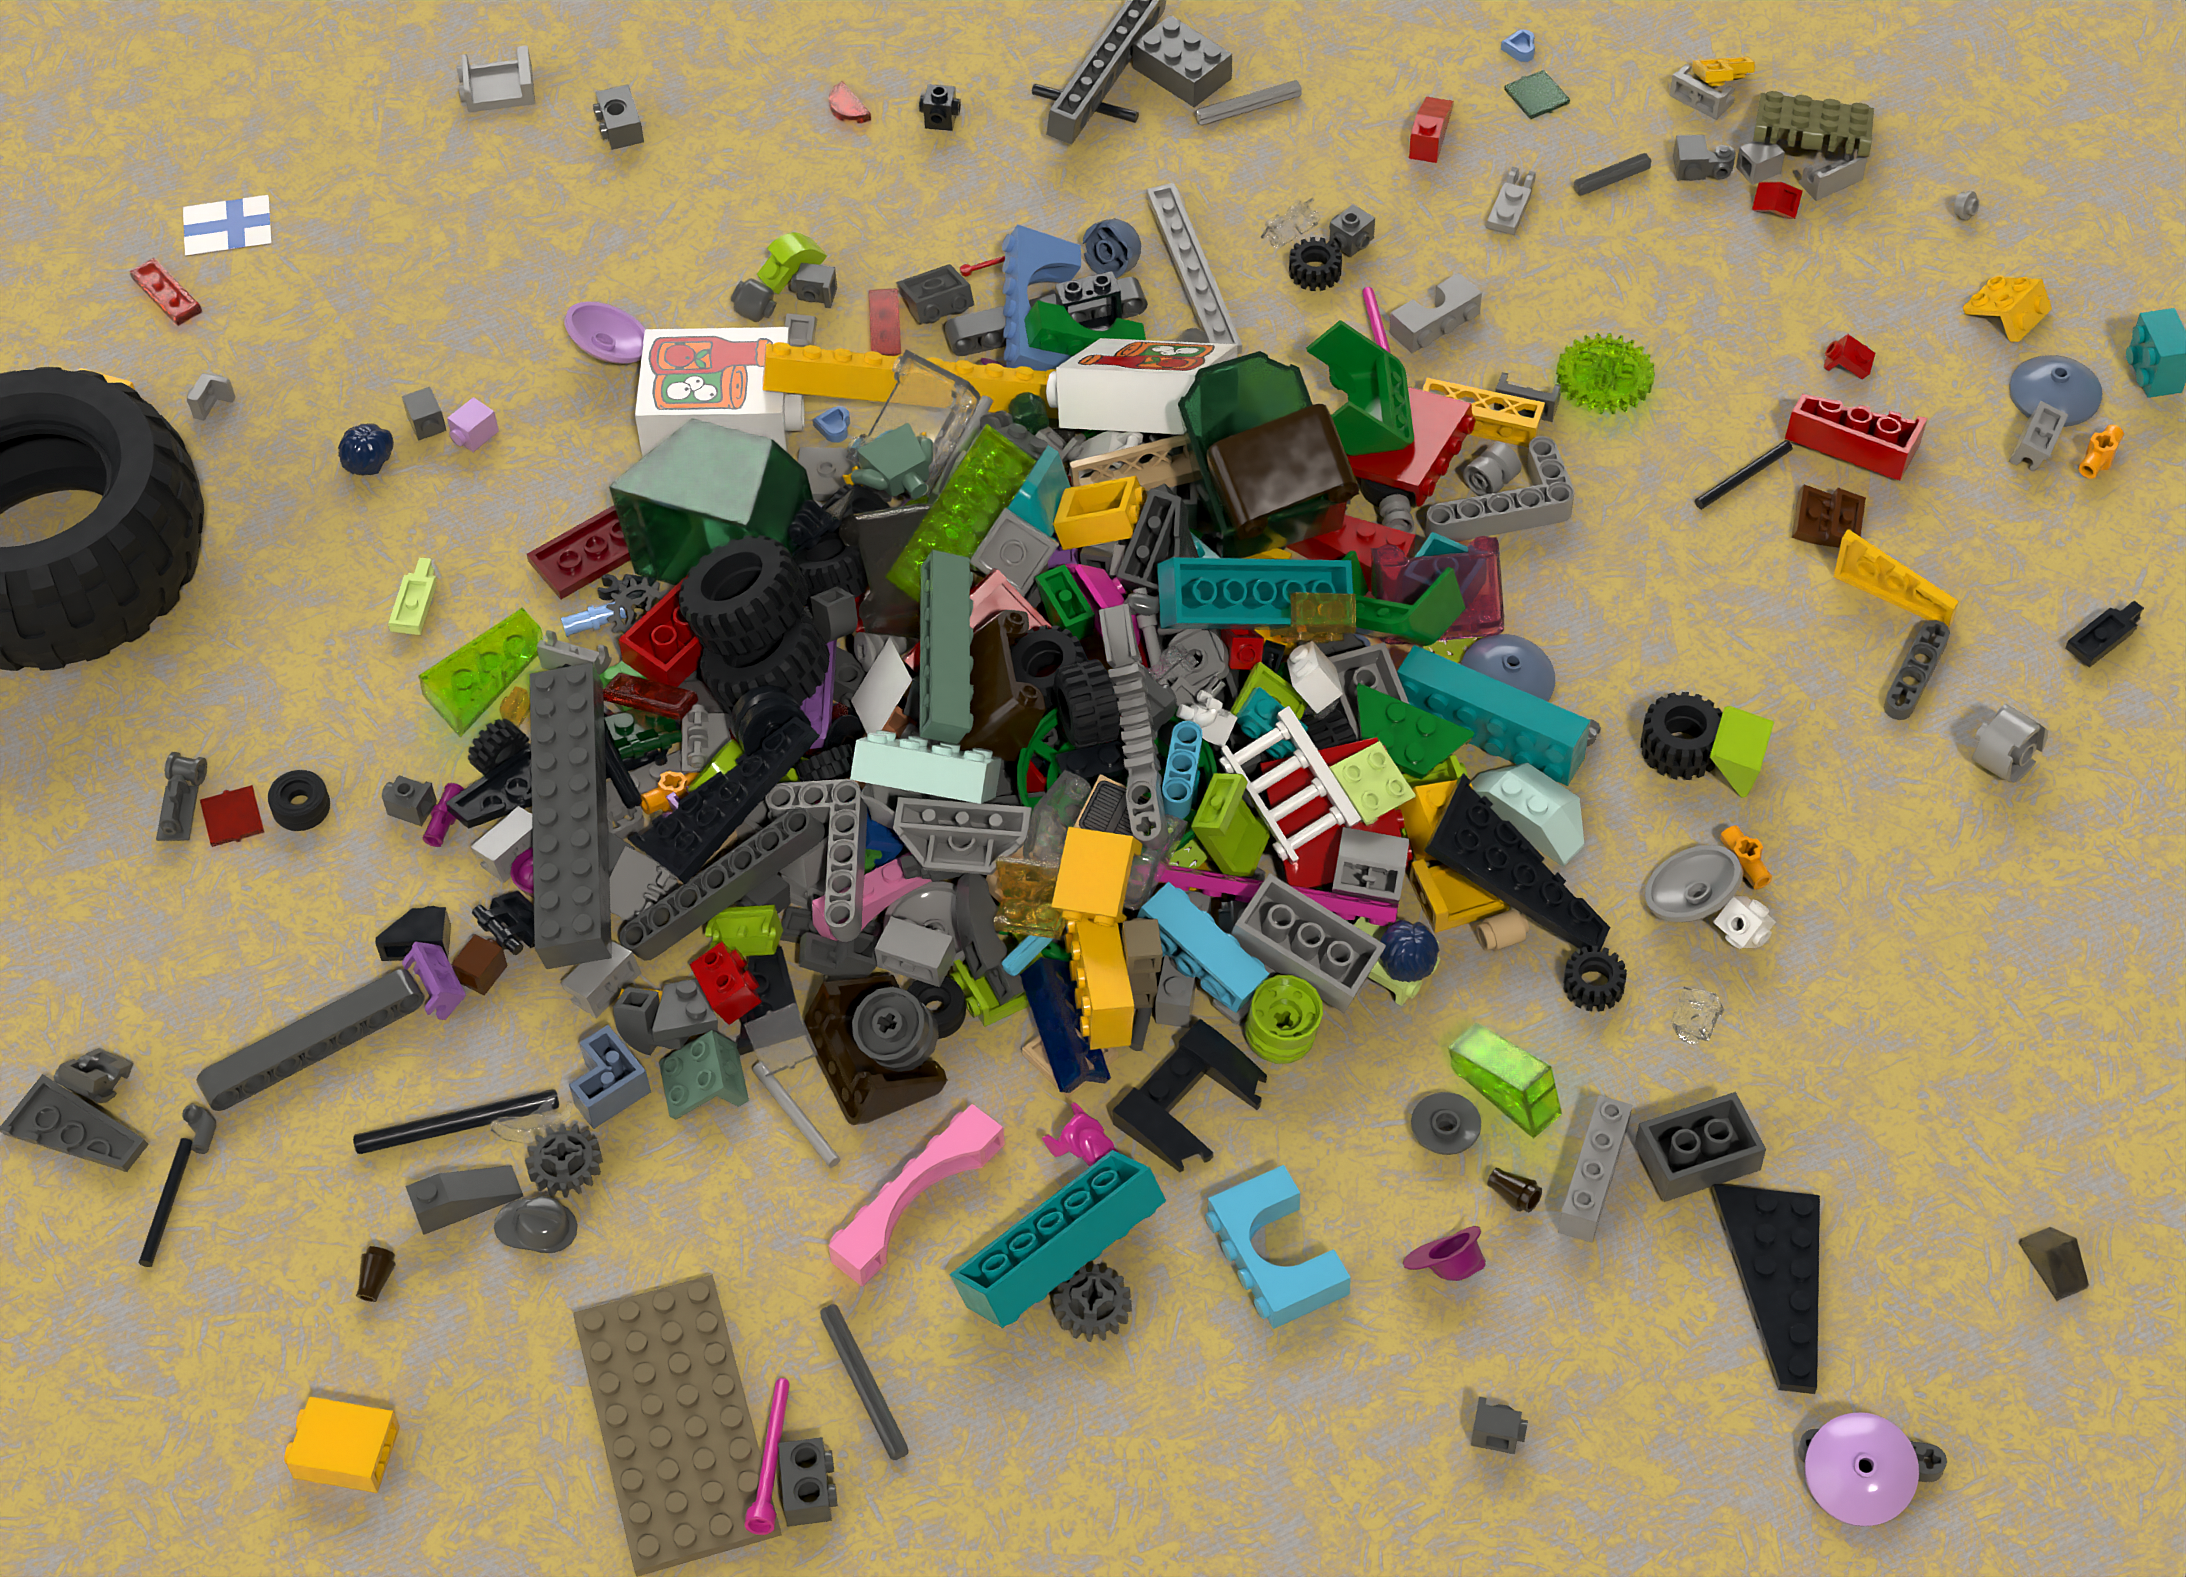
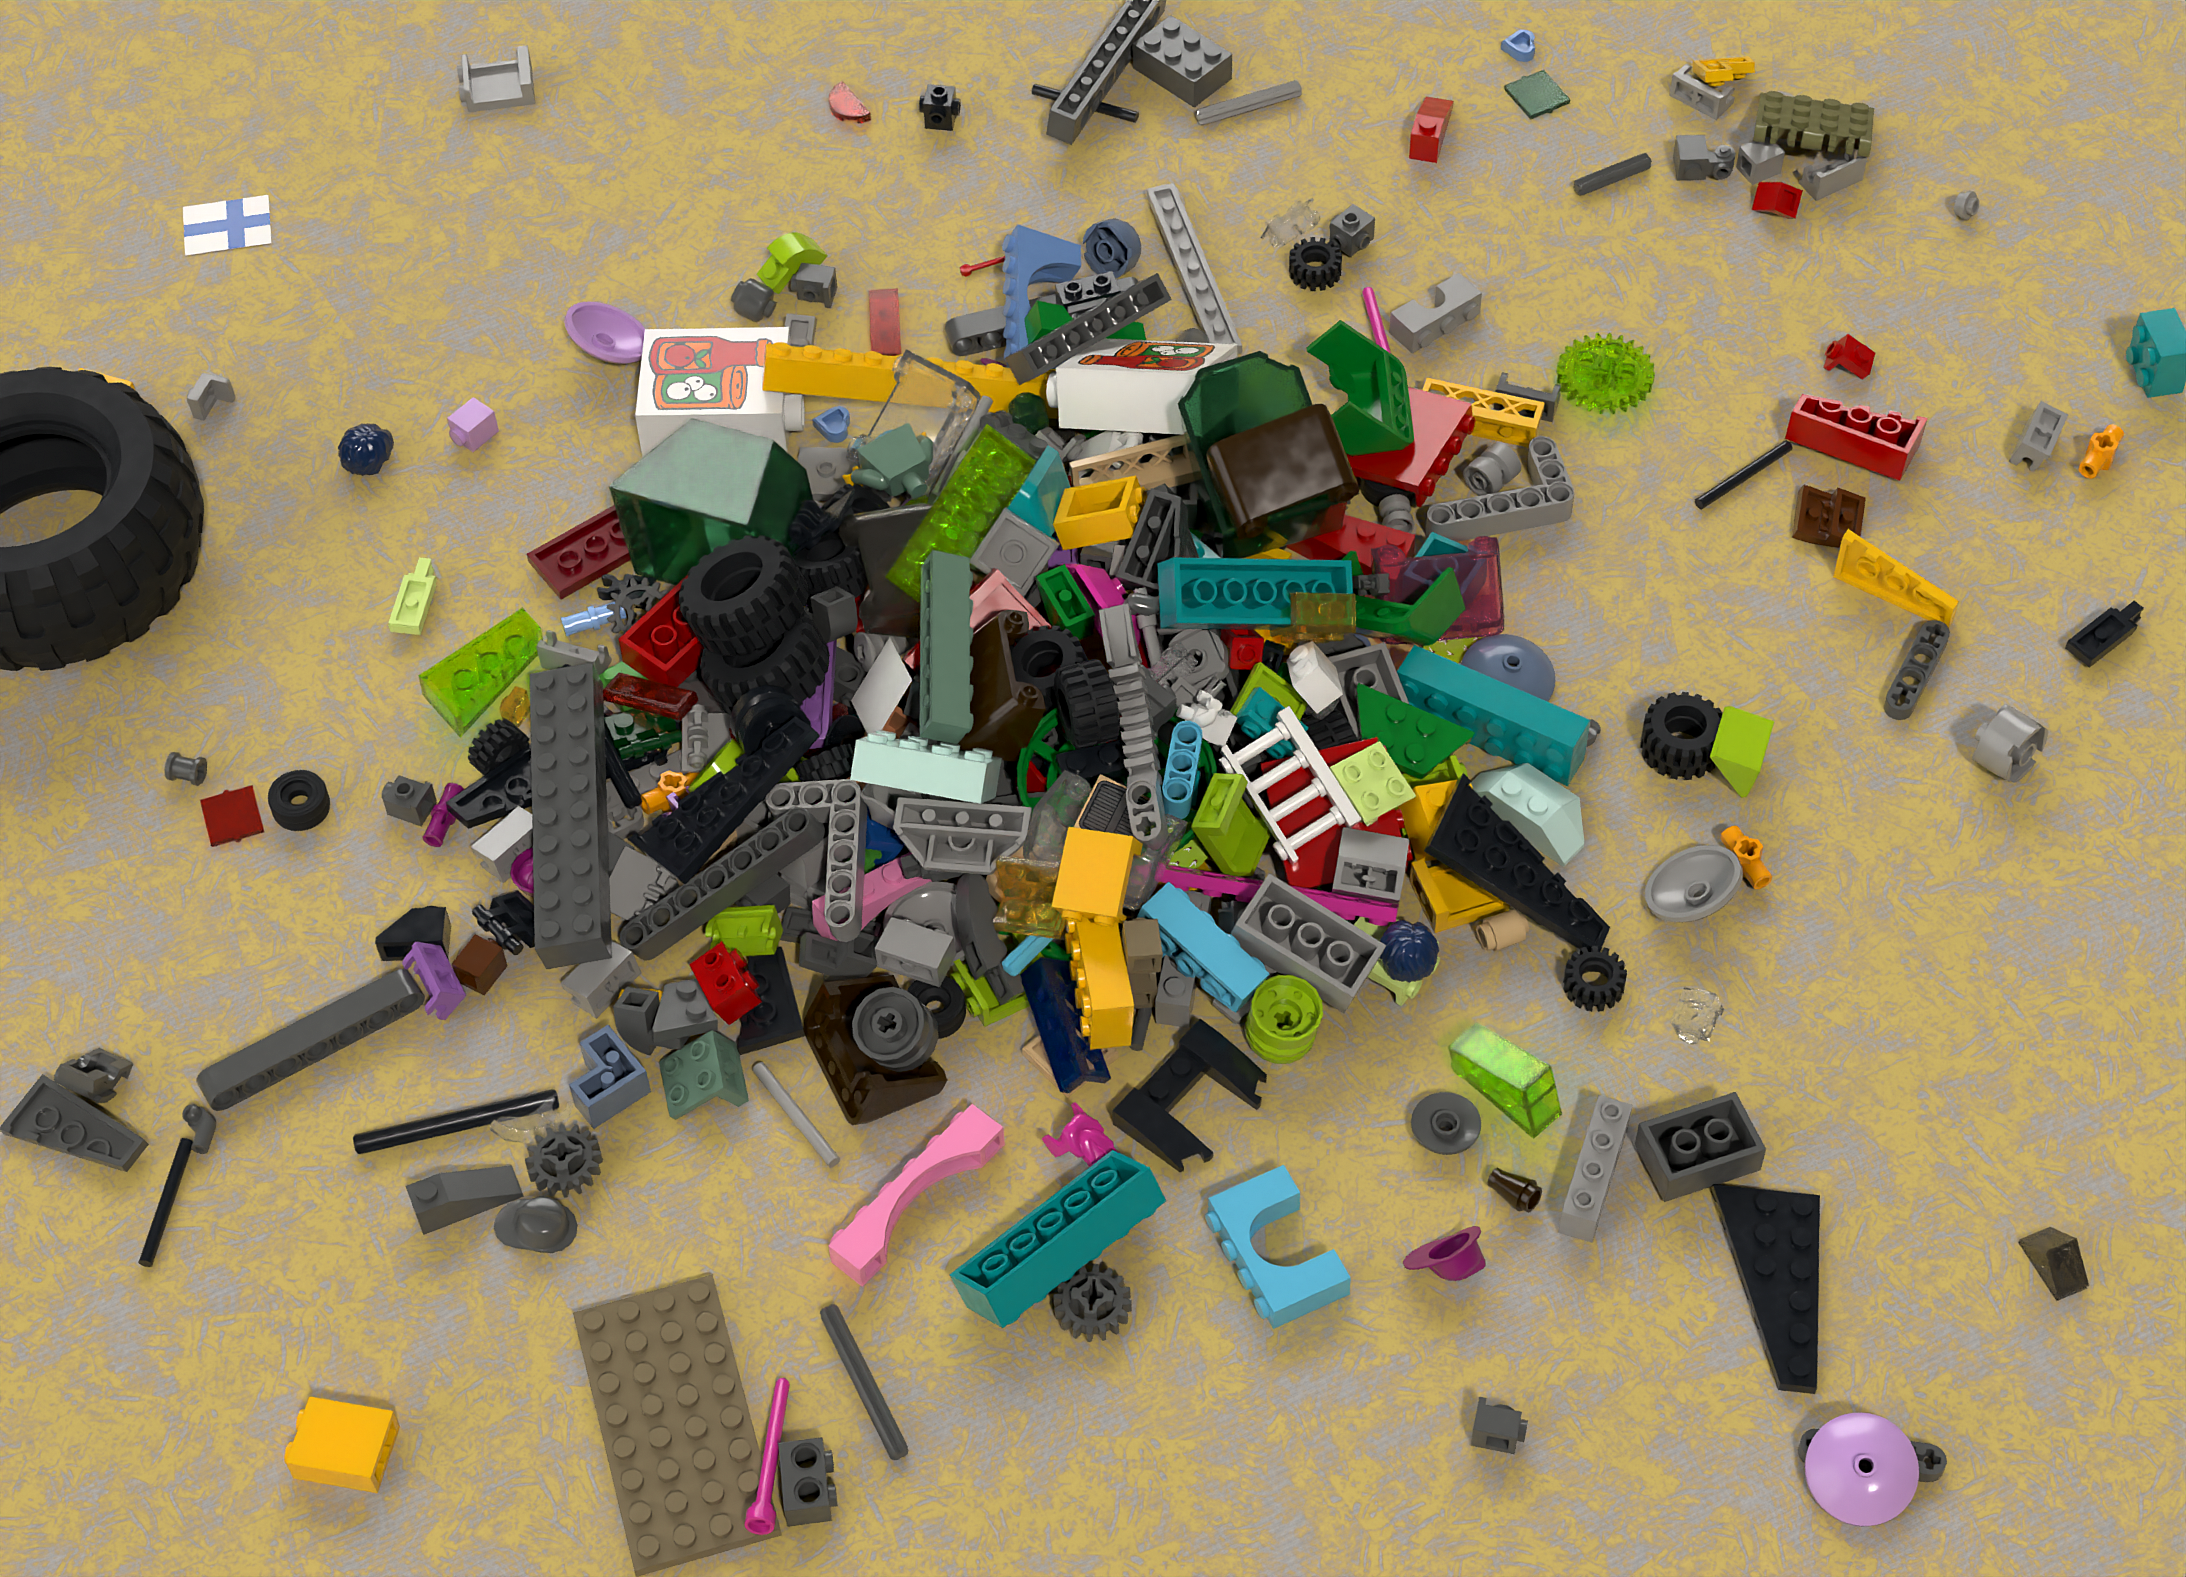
(165, 291): clear red tile -> none
(177, 810): dark grey hinge -> none
(374, 1272): dark brown cone -> none
(424, 413): brick -> none
(618, 116): dark grey brick -> none
(780, 1039): clear piece -> none
(936, 294): dark grey plate -> none
(1088, 329): none -> dark grey brick
(1371, 584): none -> dark grey hinge
(1511, 203): light grey hinge -> none
(1745, 922): white brick -> none
(2018, 301): yellow bracket -> none
(2058, 383): sand blue dish -> none

